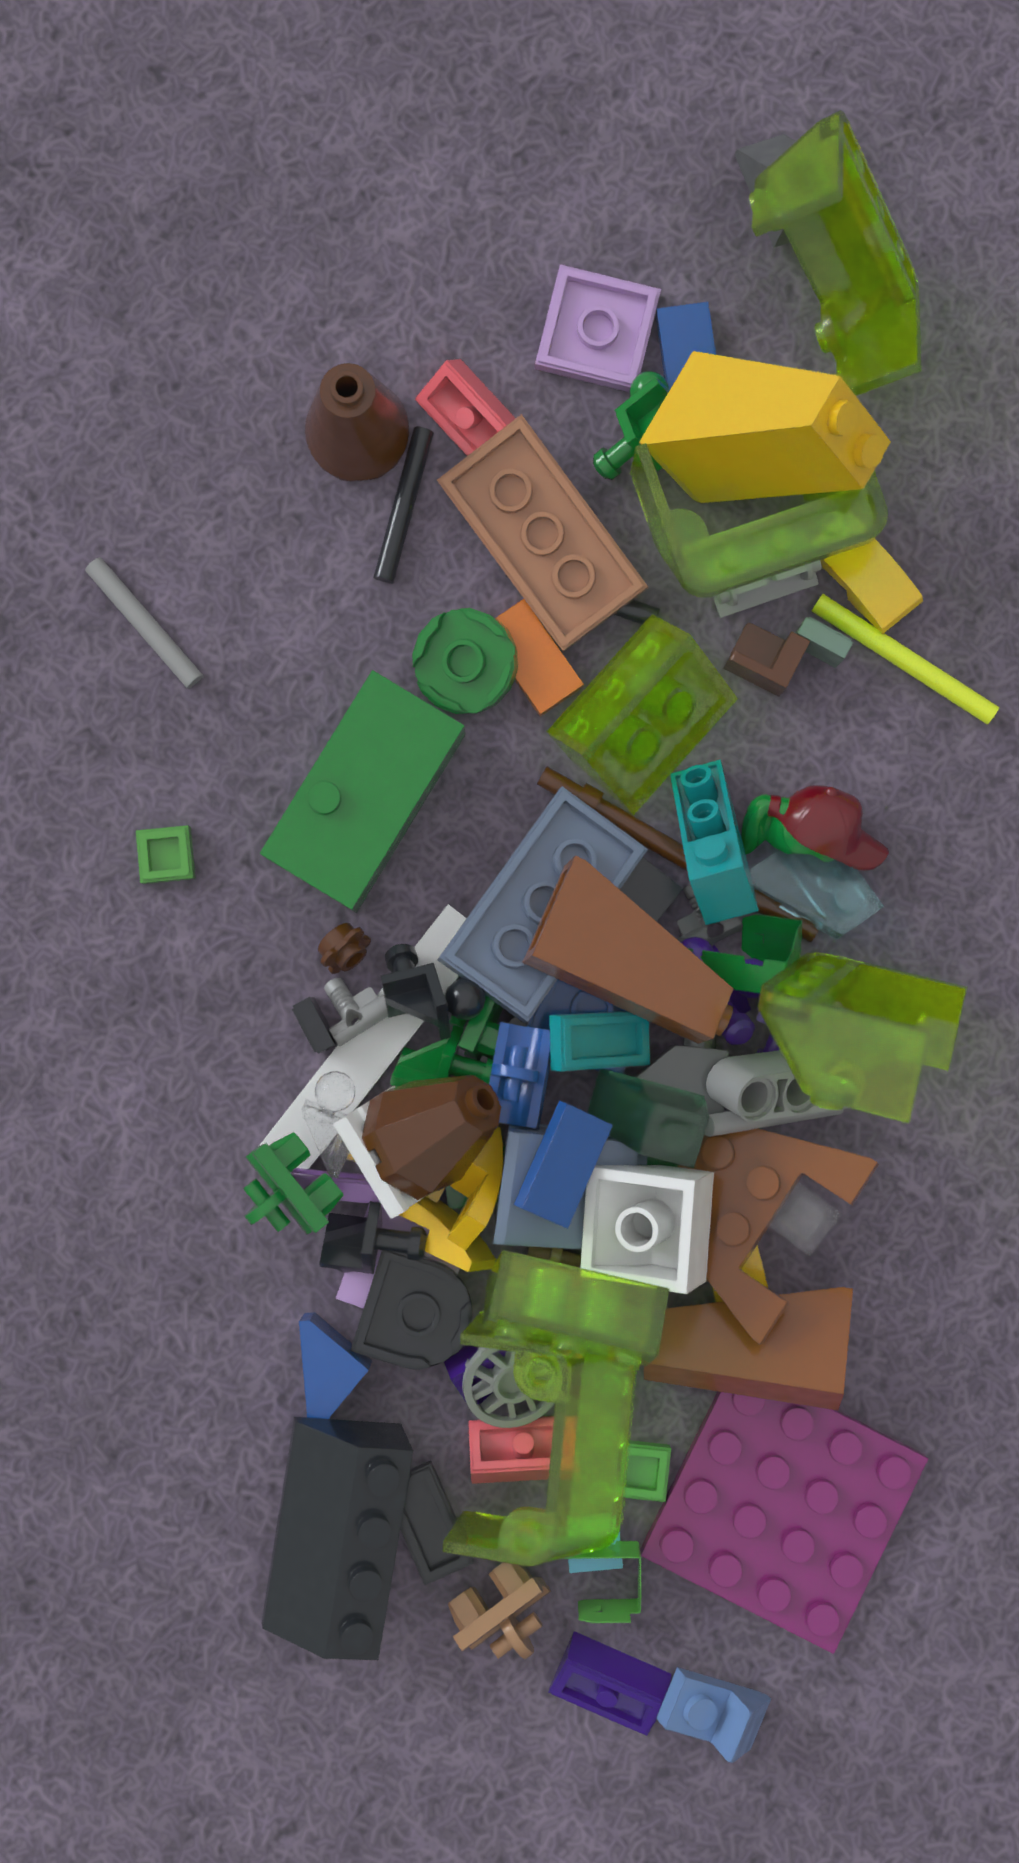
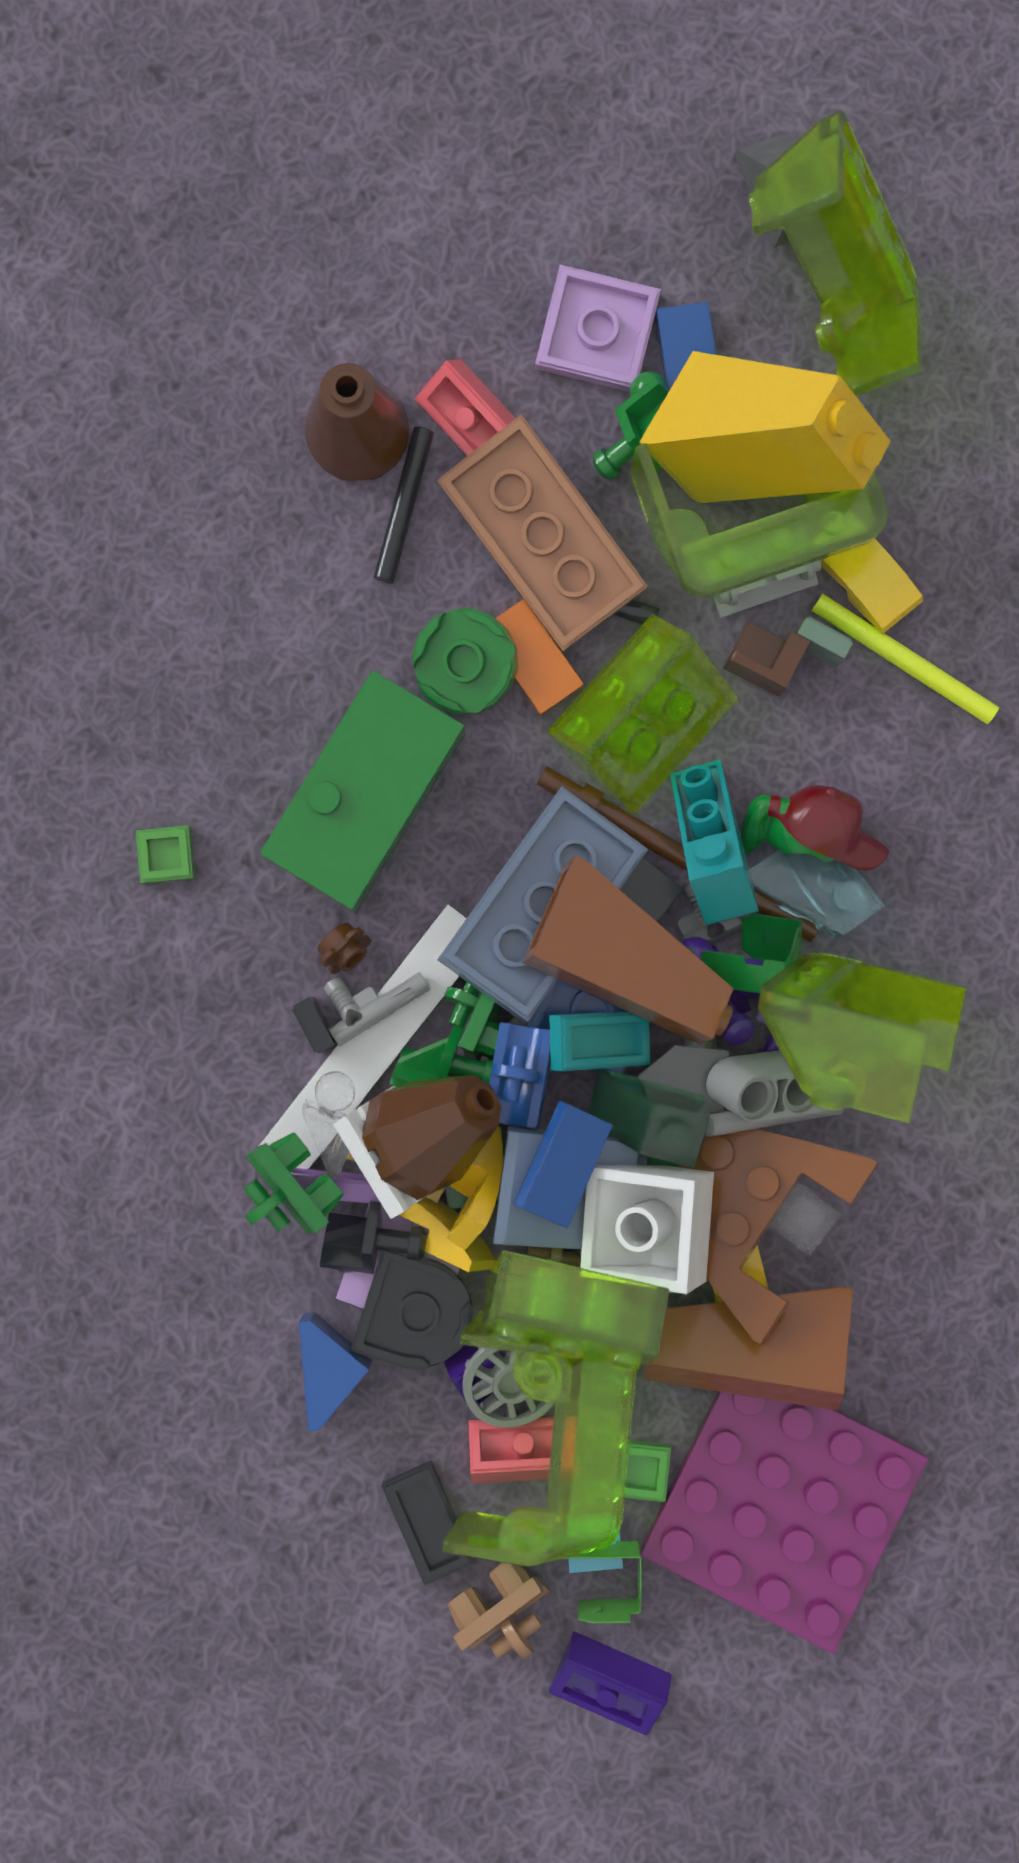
(143, 622): light grey bar -> none
(337, 1536): black slope -> none
(420, 993): black piece -> none
(713, 1712): medium blue slope -> none

